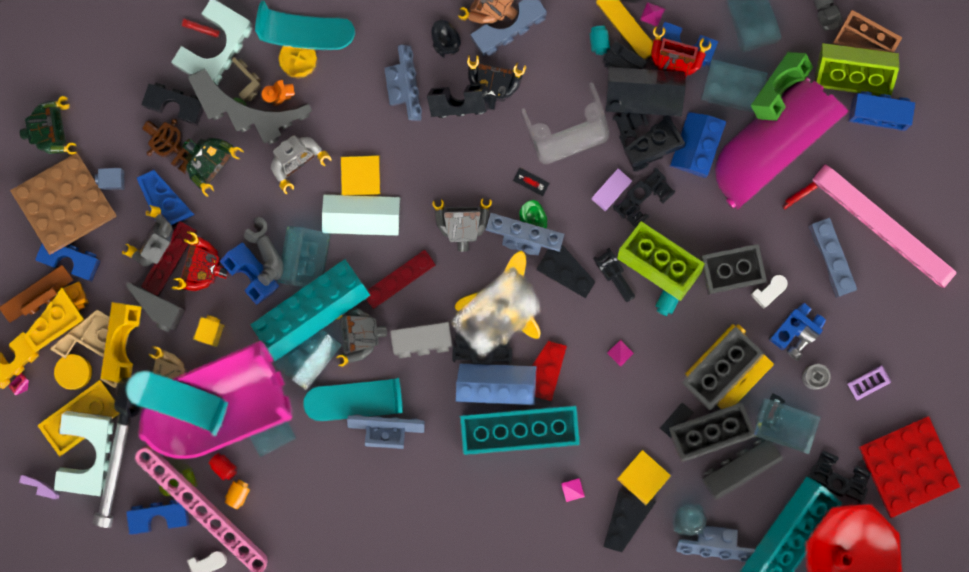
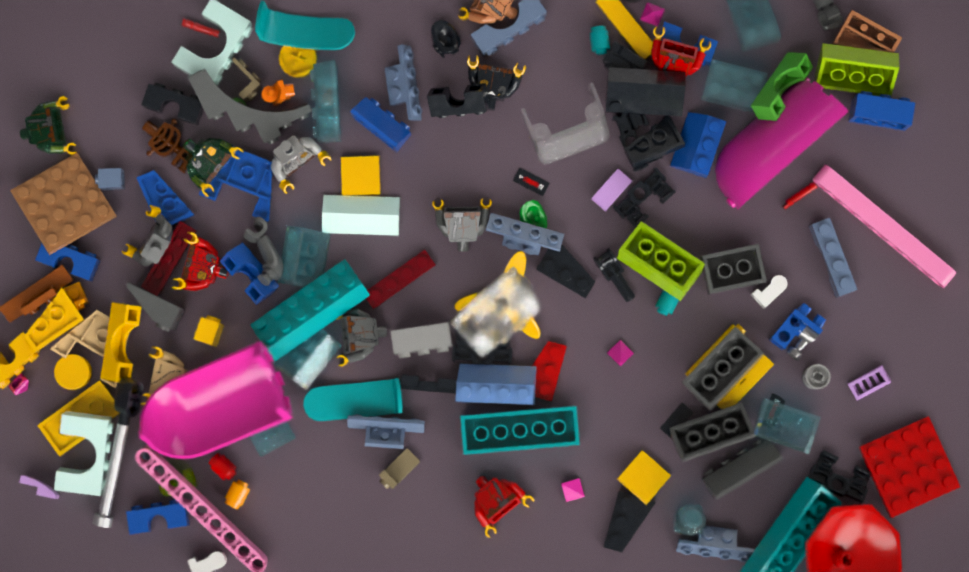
(177, 400): teal piece -> none
(247, 174): none -> blue wing
(326, 102): none -> clear light blue slope
(381, 123): none -> blue slope
(399, 469): none -> dark tan bracket
(443, 385): none -> black piece
(496, 499): none -> red torso

